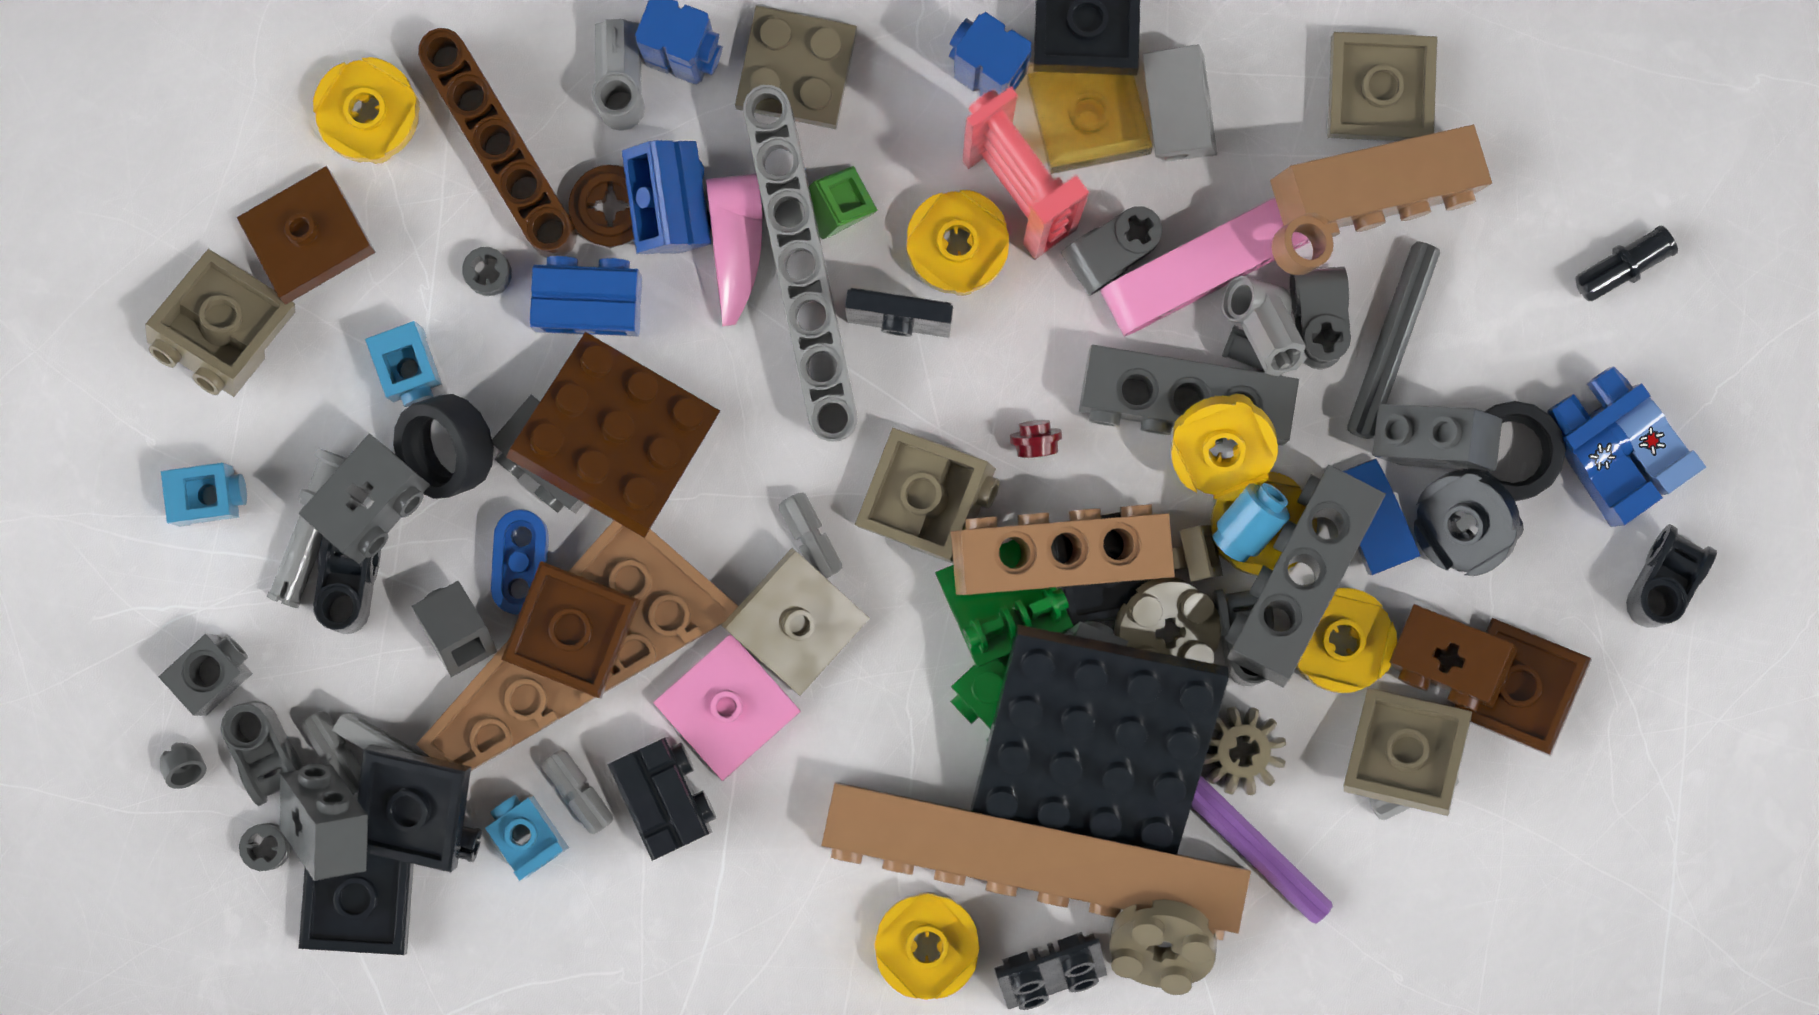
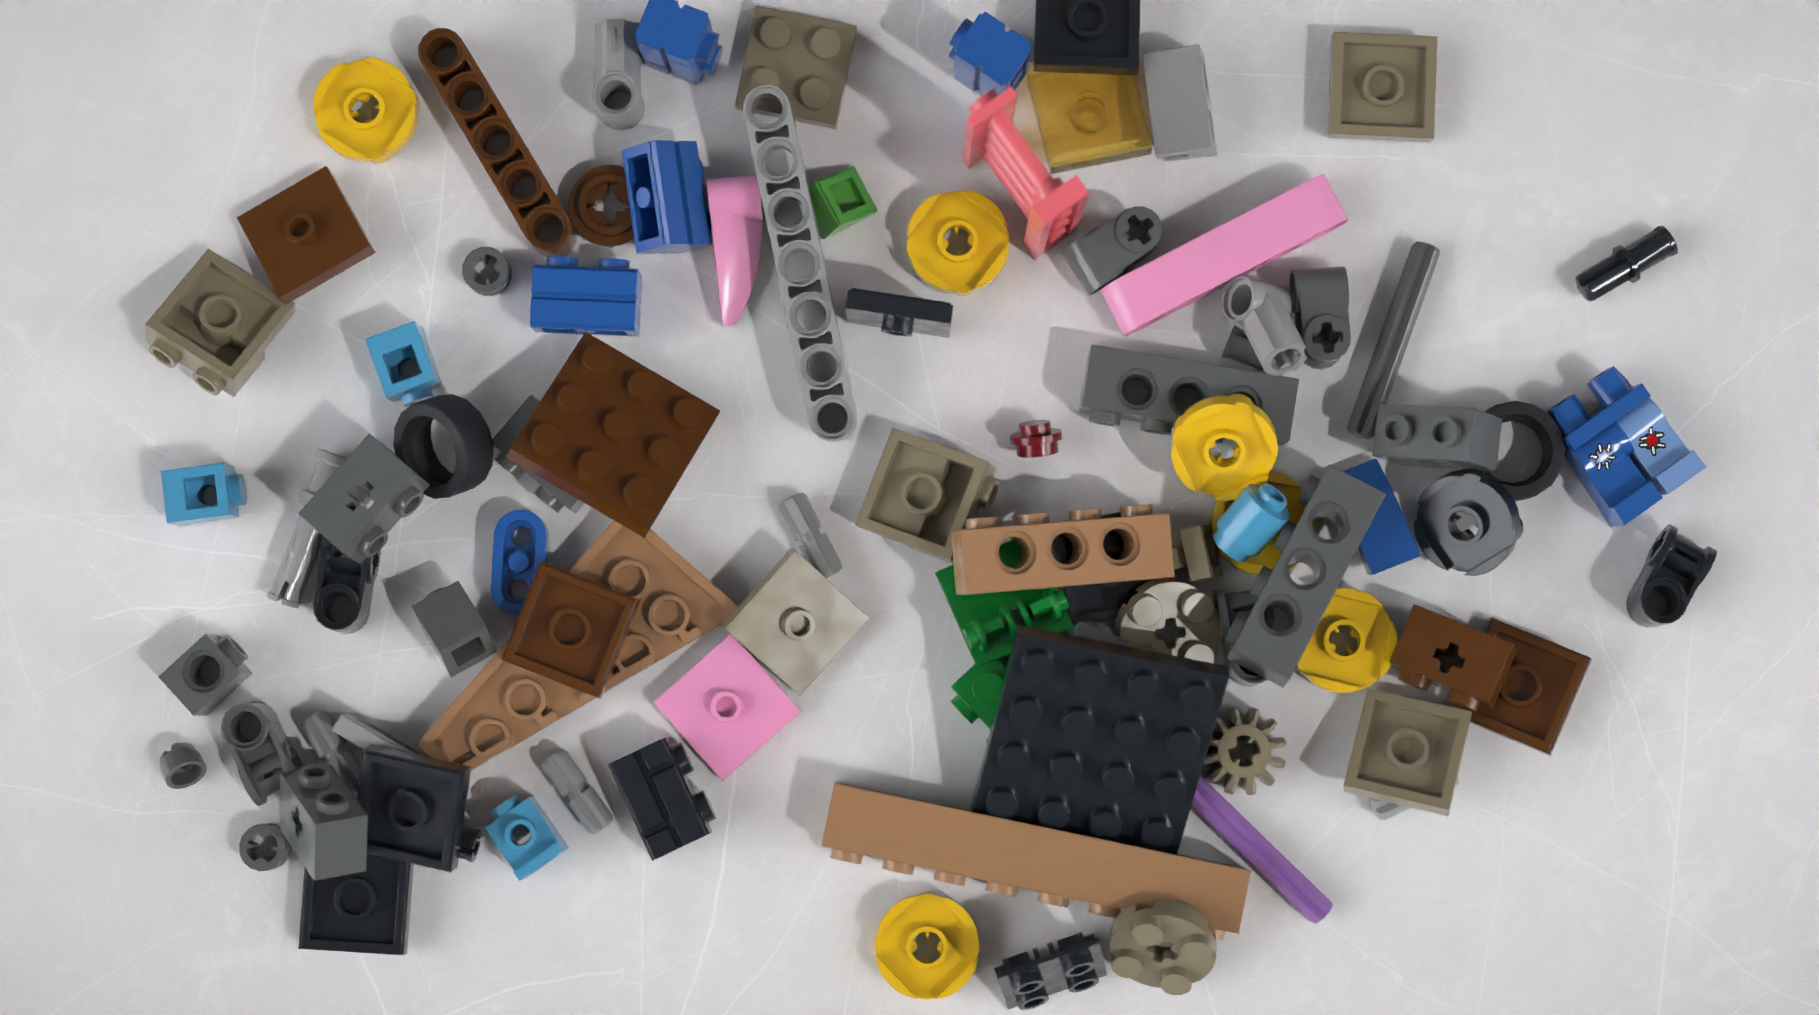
(1371, 185): medium nougat hinge -> none

